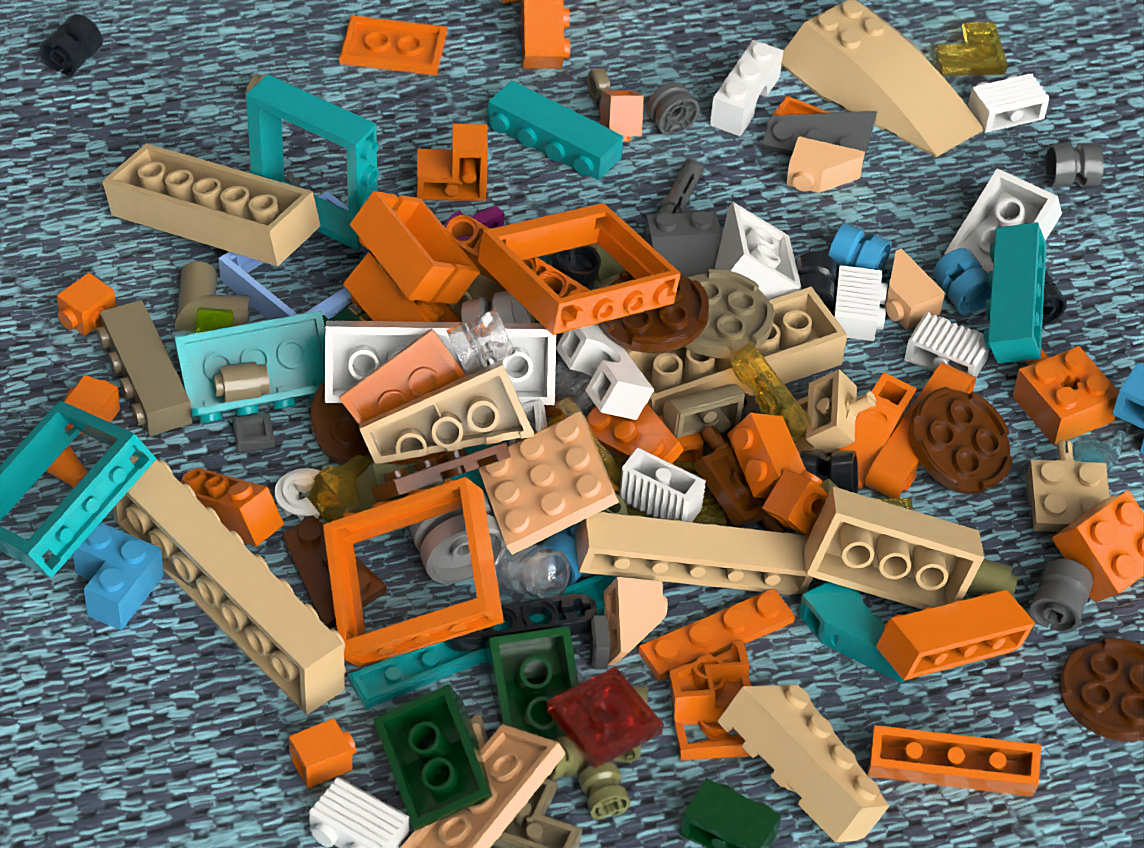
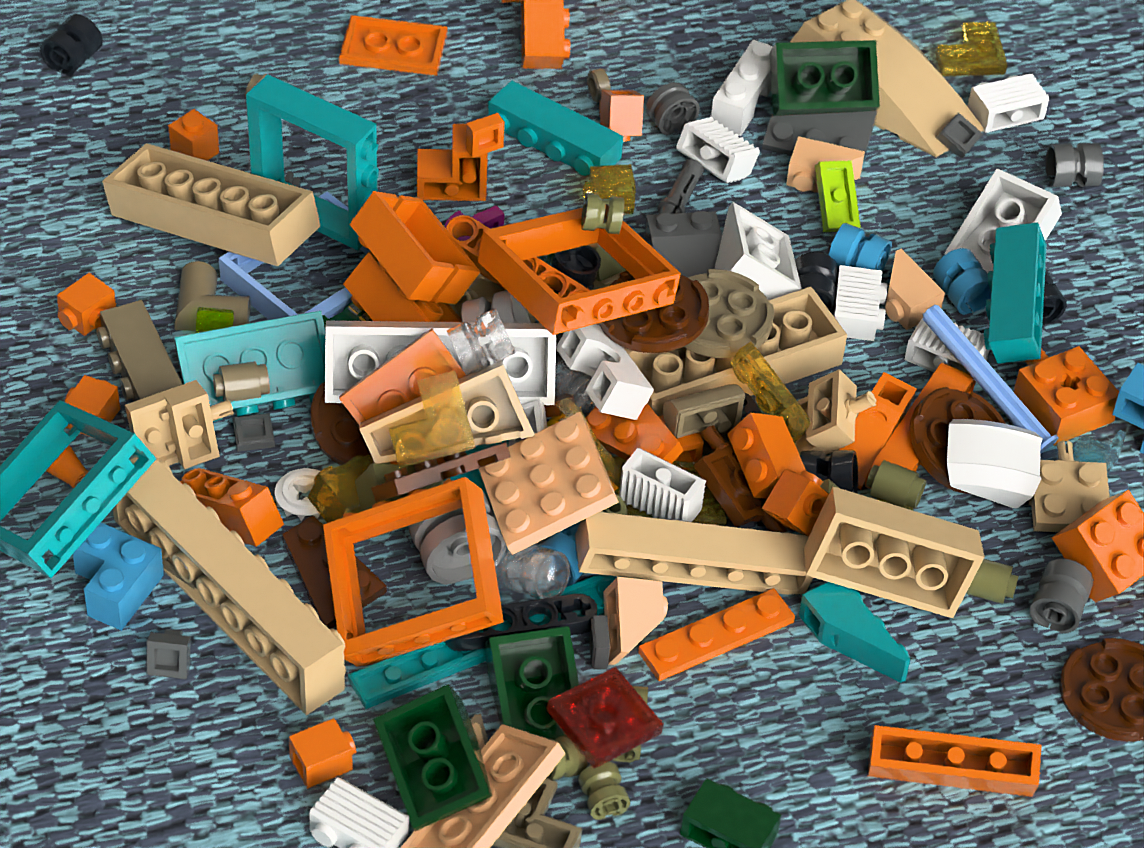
(168, 654): none -> dark grey tile
(178, 424): none -> tan plate
(194, 136): none -> orange brick
(444, 429): none -> clear yellow plate
(485, 135): none -> orange plate
(595, 212): none -> olive wheel
(612, 181): none -> clear yellow brick
(701, 696): orange slope -> none
(717, 149): none -> white brick
(806, 758): tan wedge -> none
(824, 77): none -> dark green brick
(837, 194): none -> lime plate
(896, 484): none -> olive brick
(954, 634): orange brick -> none
(959, 135): none -> dark grey tile
(985, 374): none -> light blue axle
(994, 460): none -> white slope

